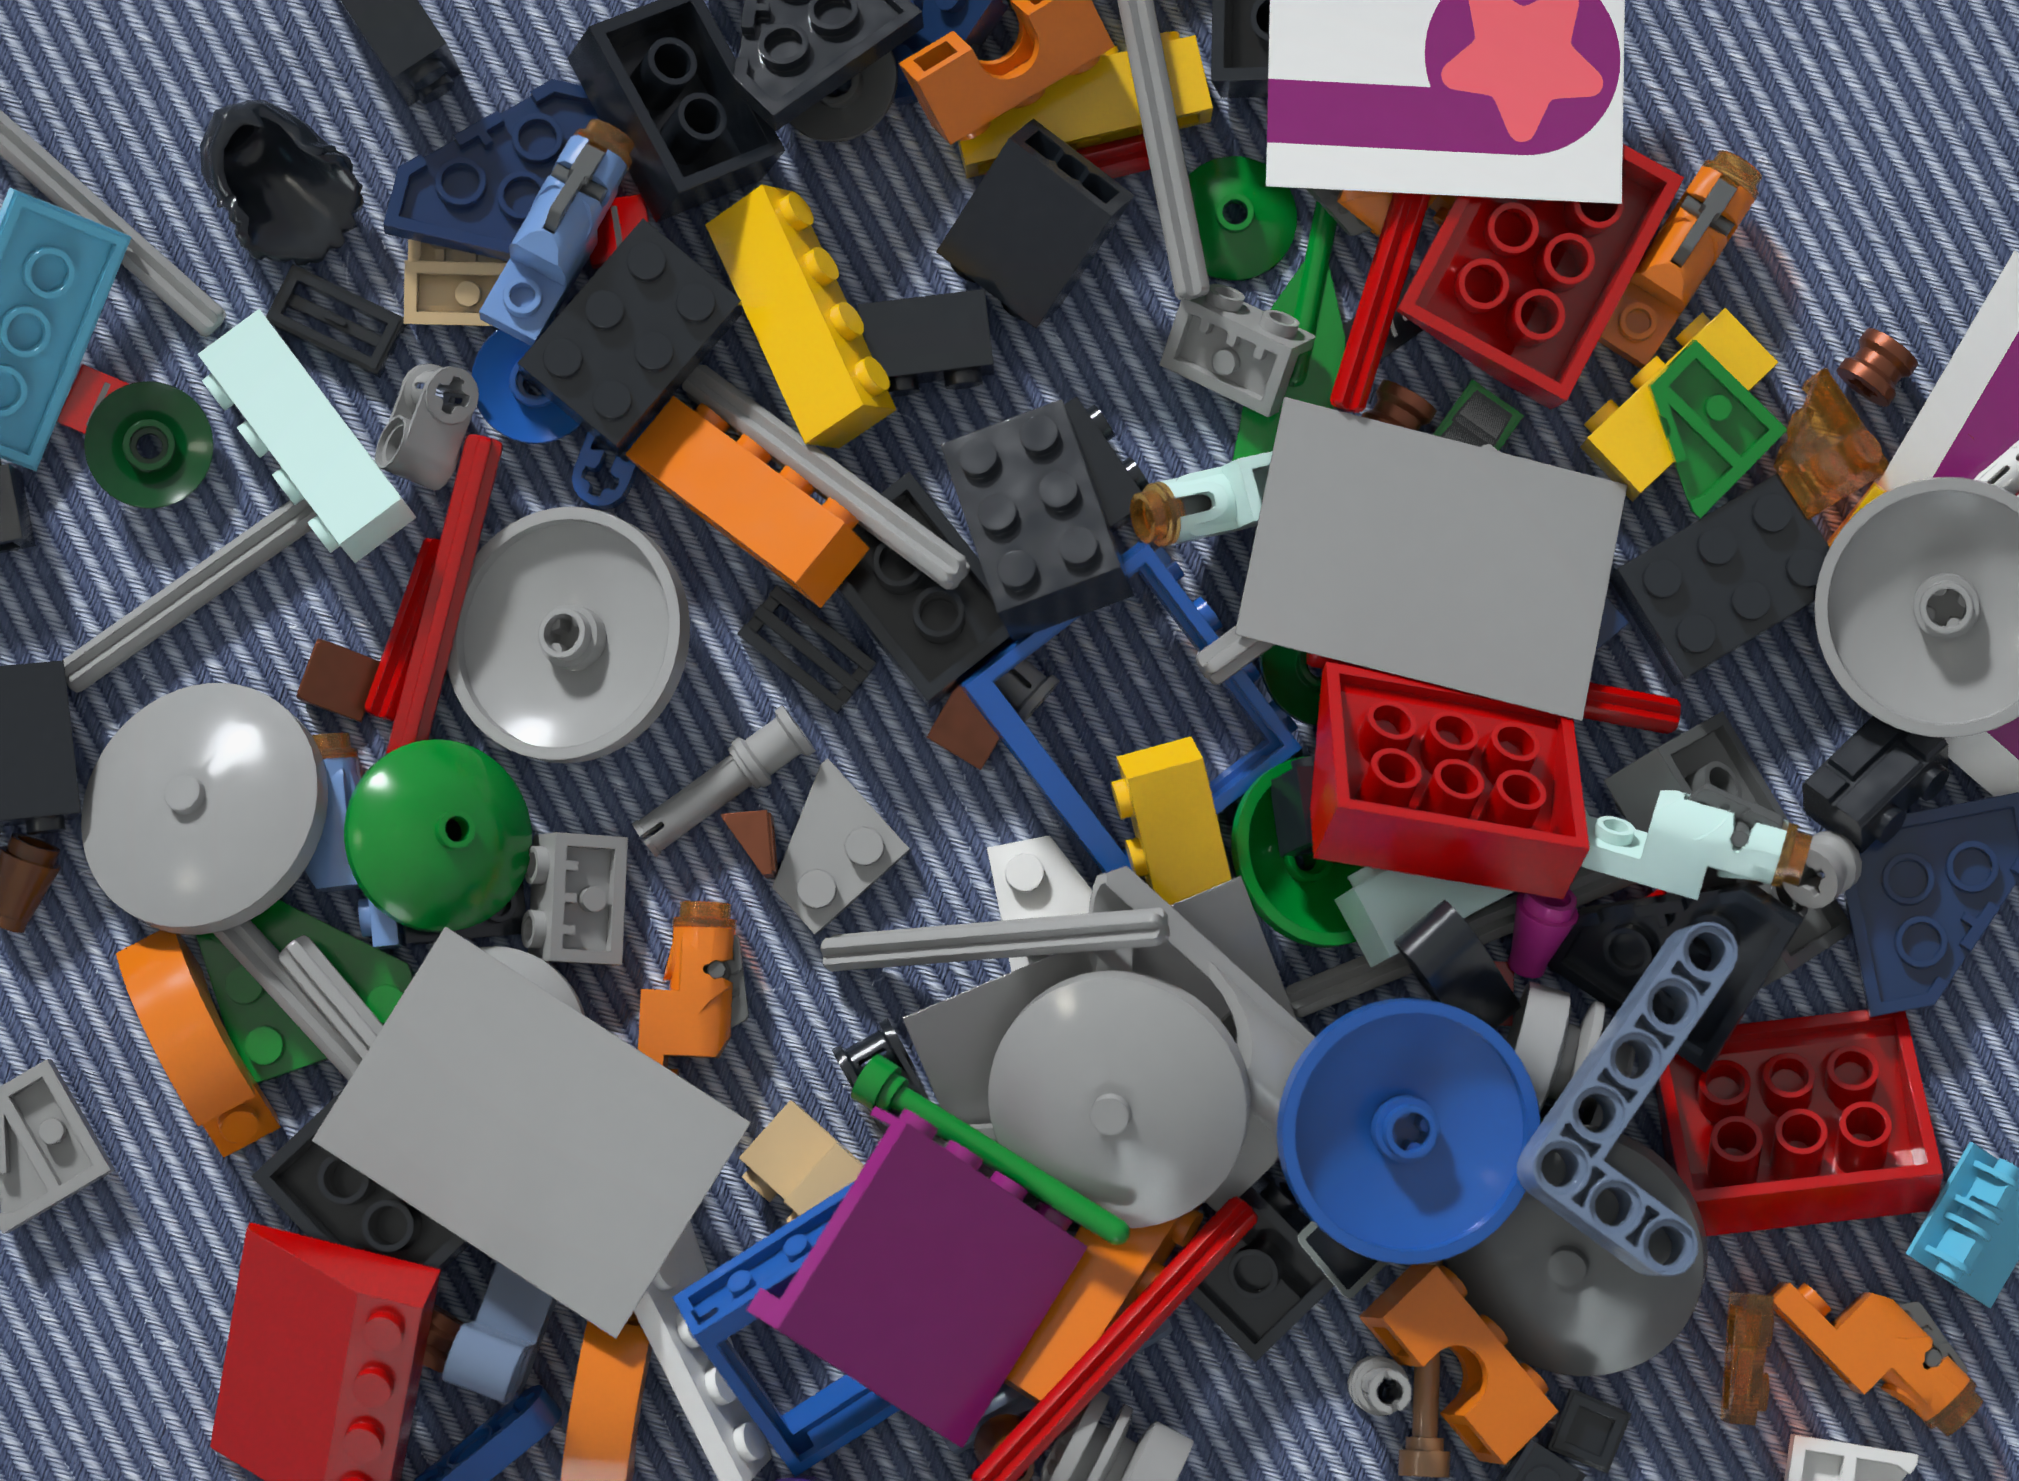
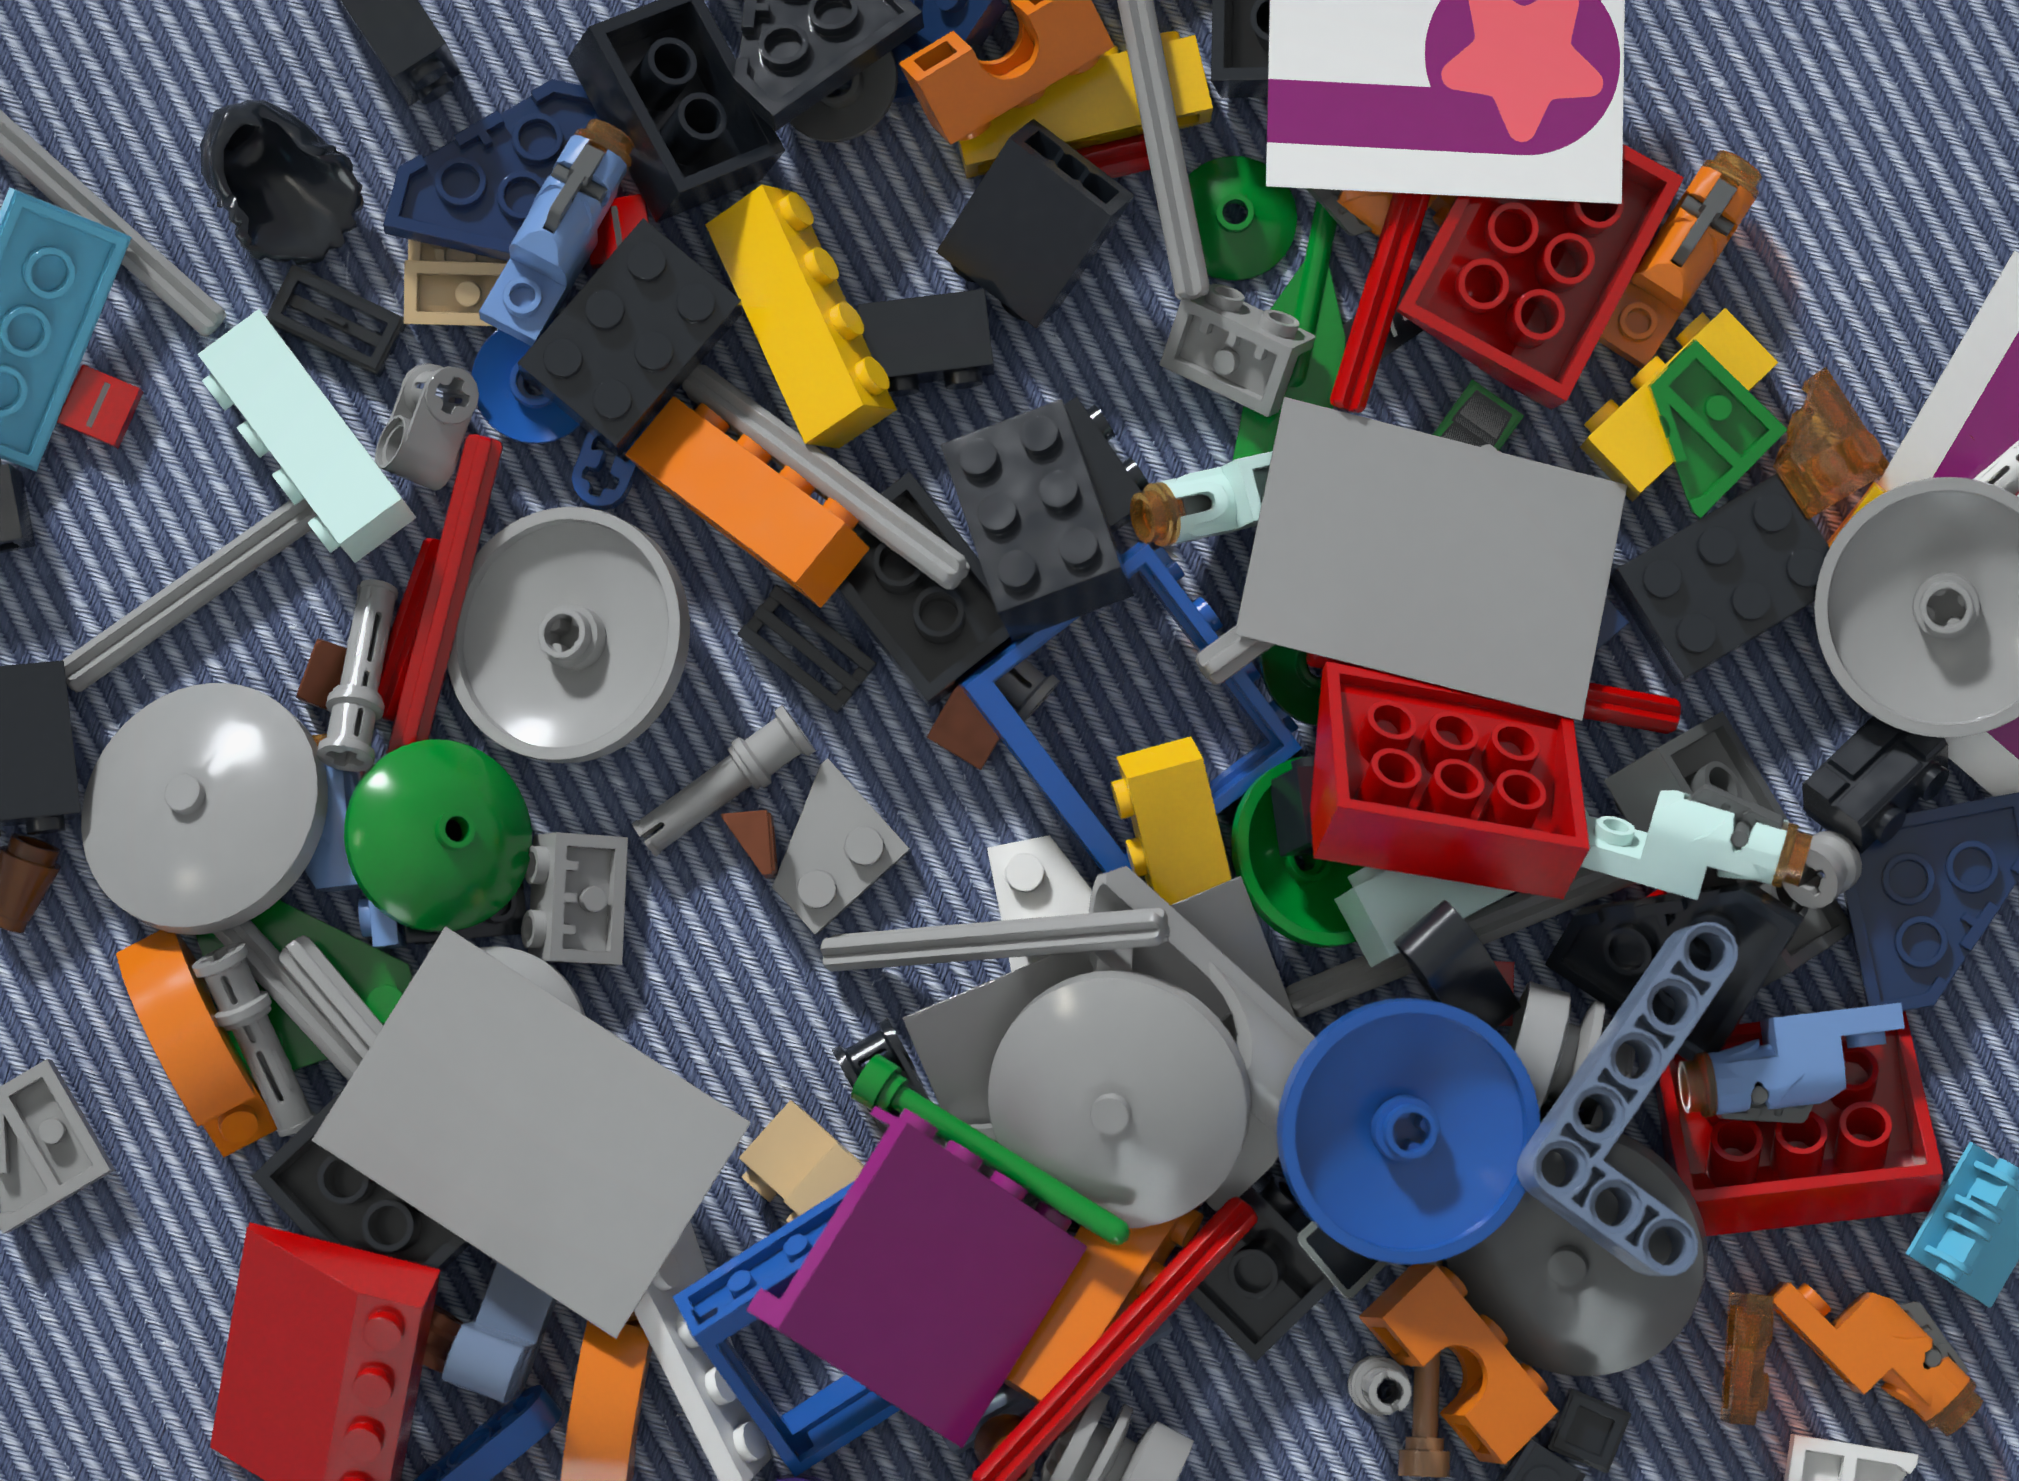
(142, 411): dark green dish -> none
(245, 1012): none -> light grey pin
(356, 701): none -> light grey pin
(704, 989): orange plate -> none
(1400, 407): copper wheel -> none
(1539, 930): dark pink cone -> none
(1789, 1072): none -> medium blue plate
(1877, 367): copper wheel -> none

